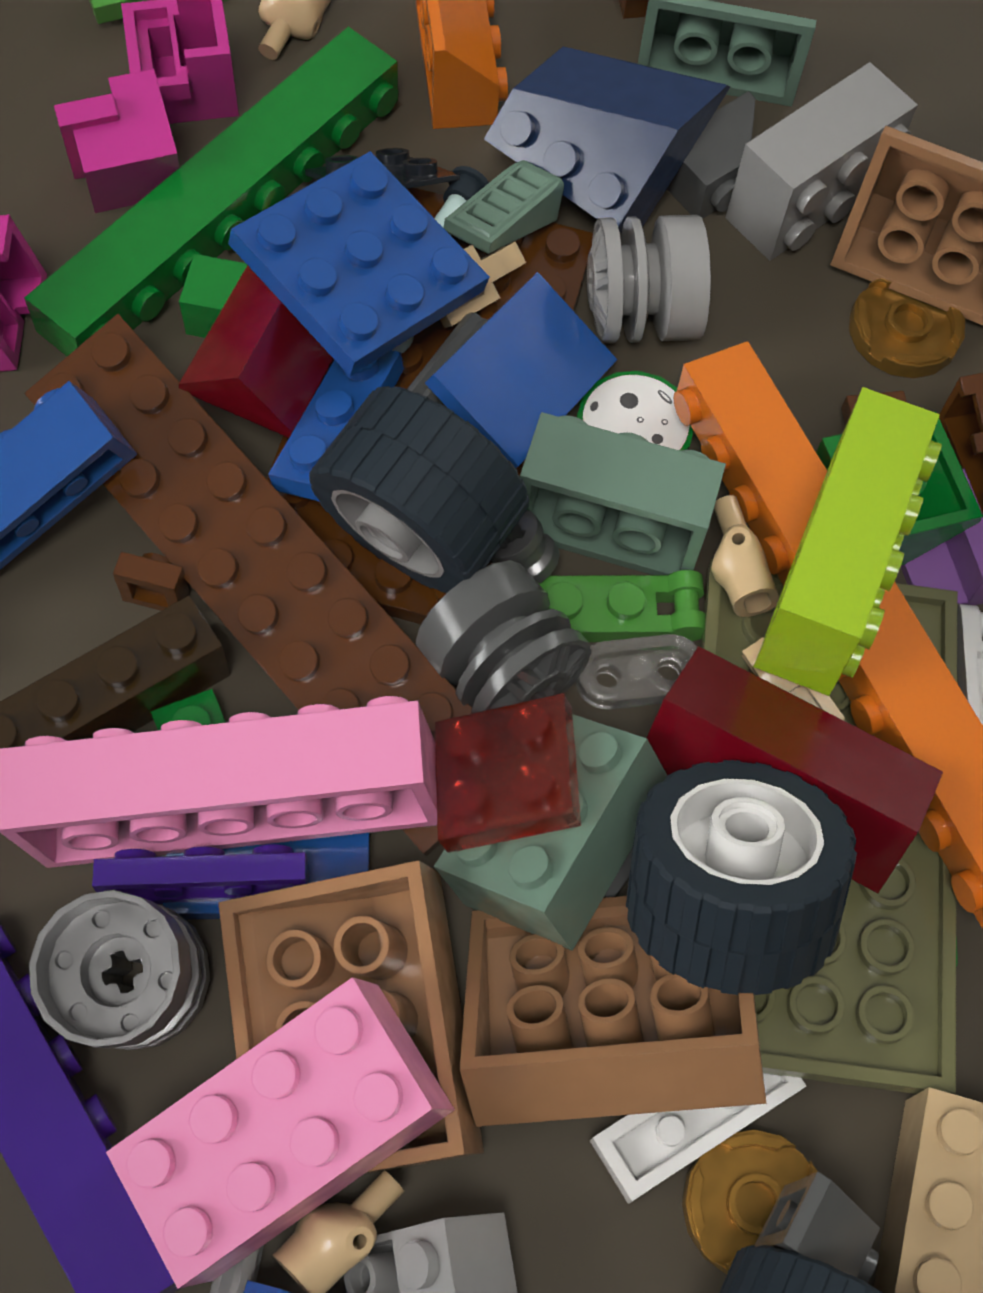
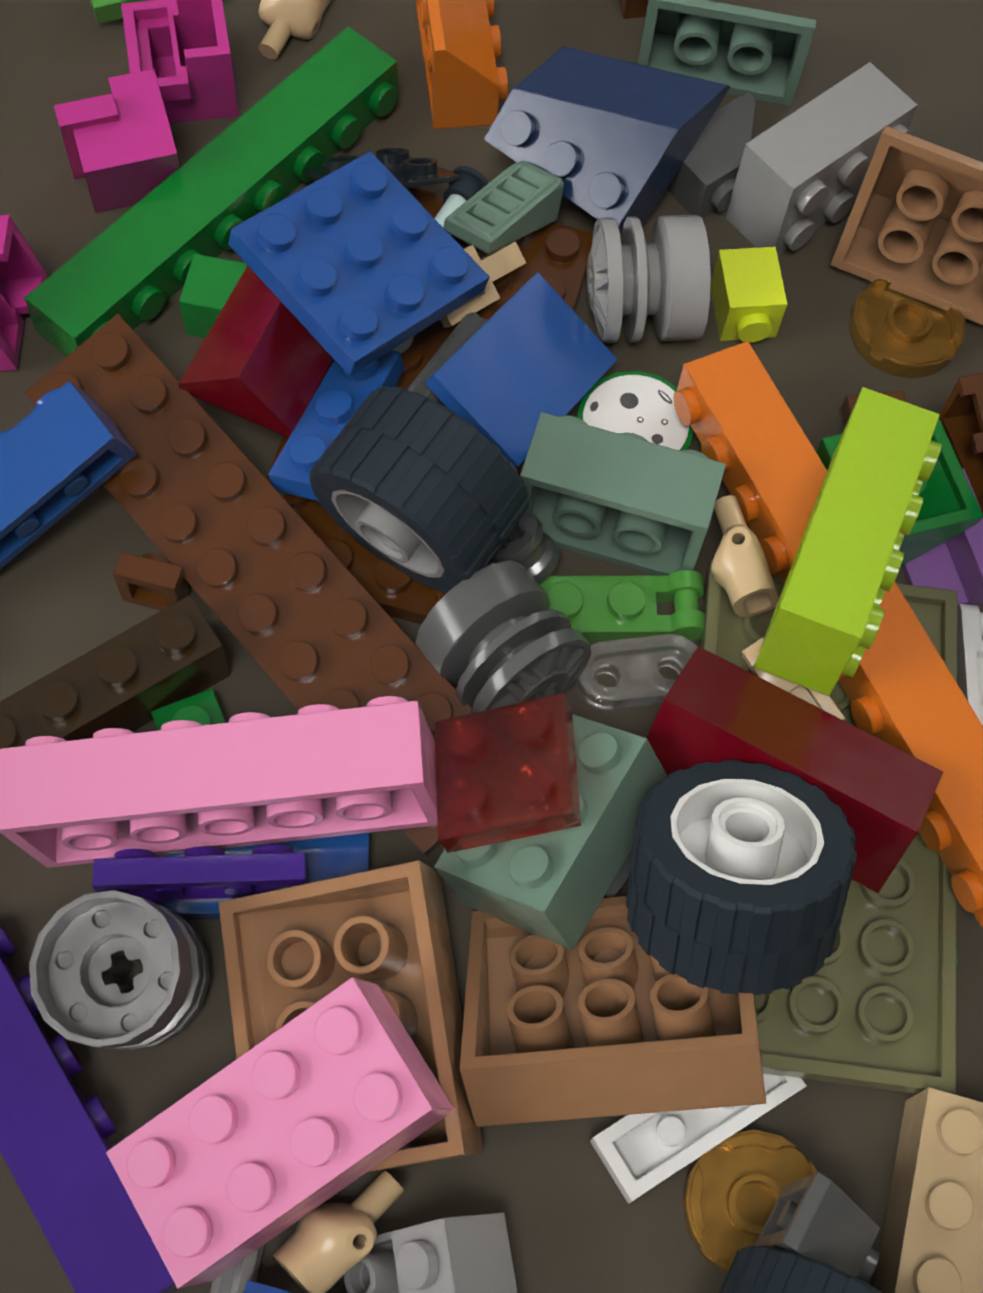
(748, 294): none -> neon yellow brick

